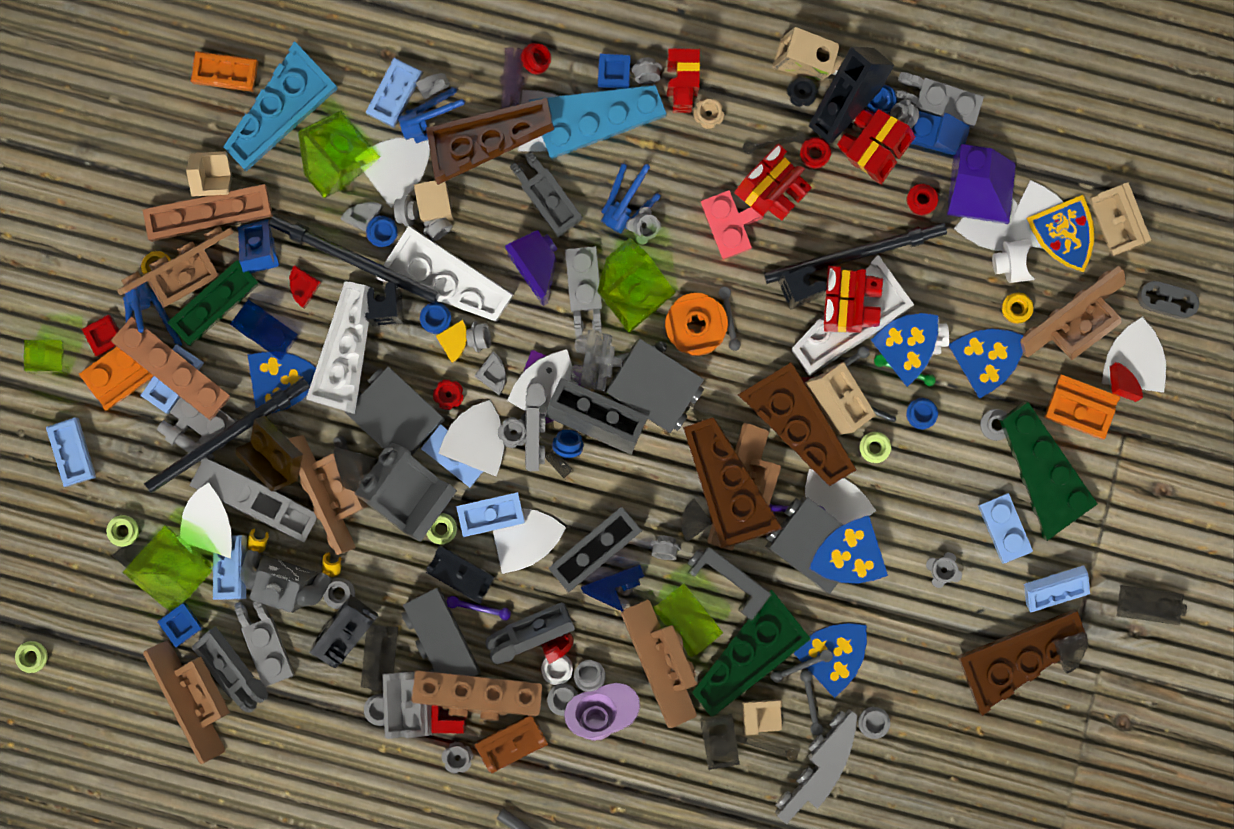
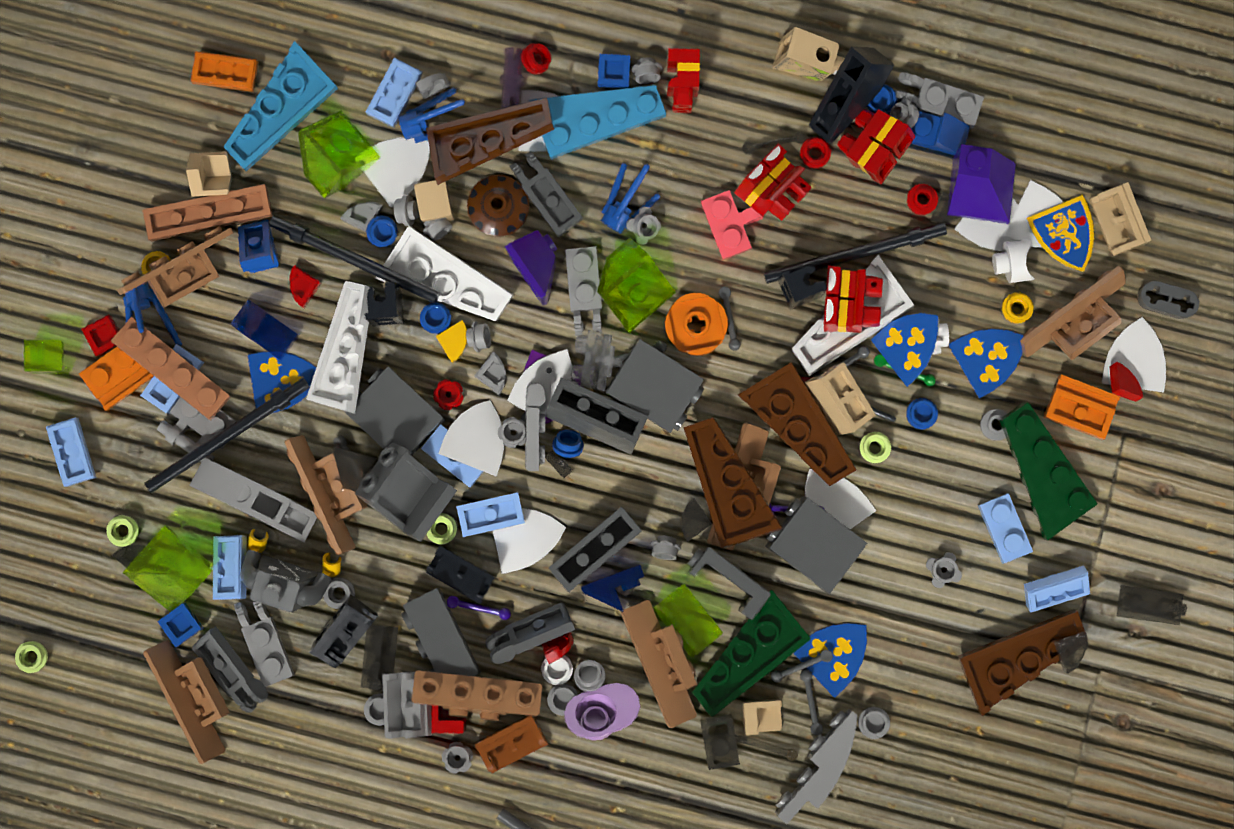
(206, 522): white sticker -> none
(213, 303): dark green plate -> none
(270, 455): dark brown bracket -> none
(498, 221): none -> reddish brown dish
(709, 105): tan plate -> none
(805, 84): black plate -> none
(850, 554): blue sticker -> none

